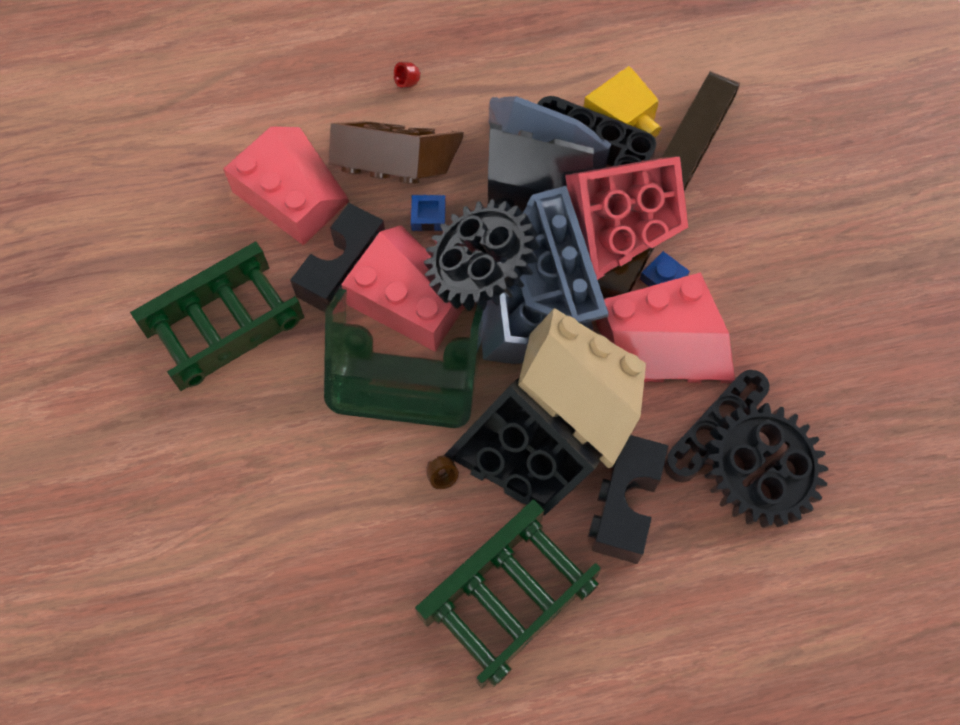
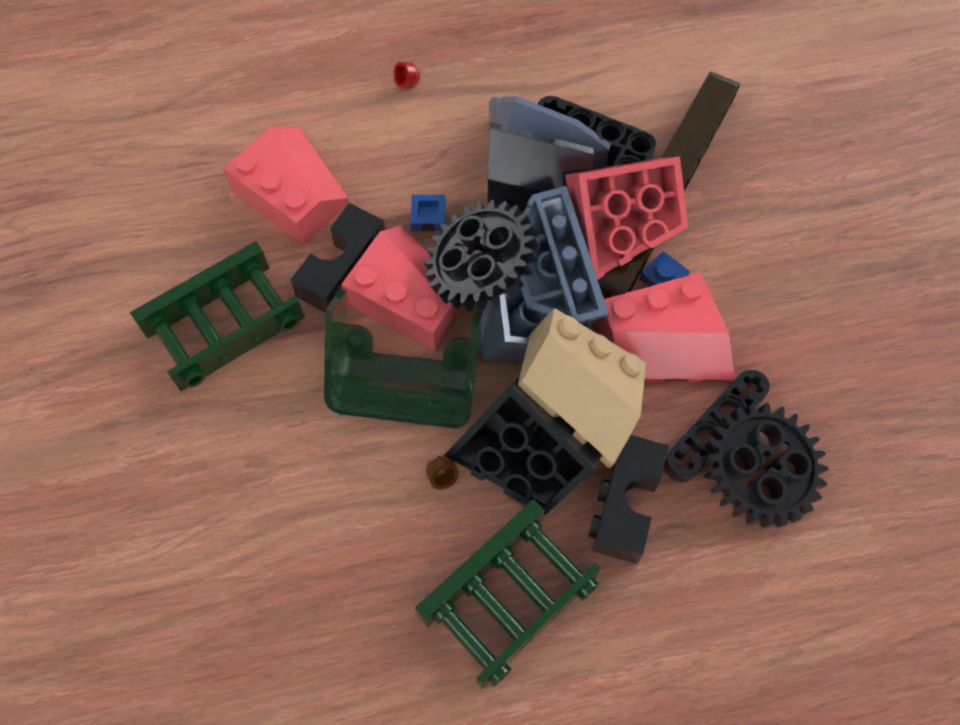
(392, 150): reddish brown wedge -> none
(626, 100): yellow torso -> none

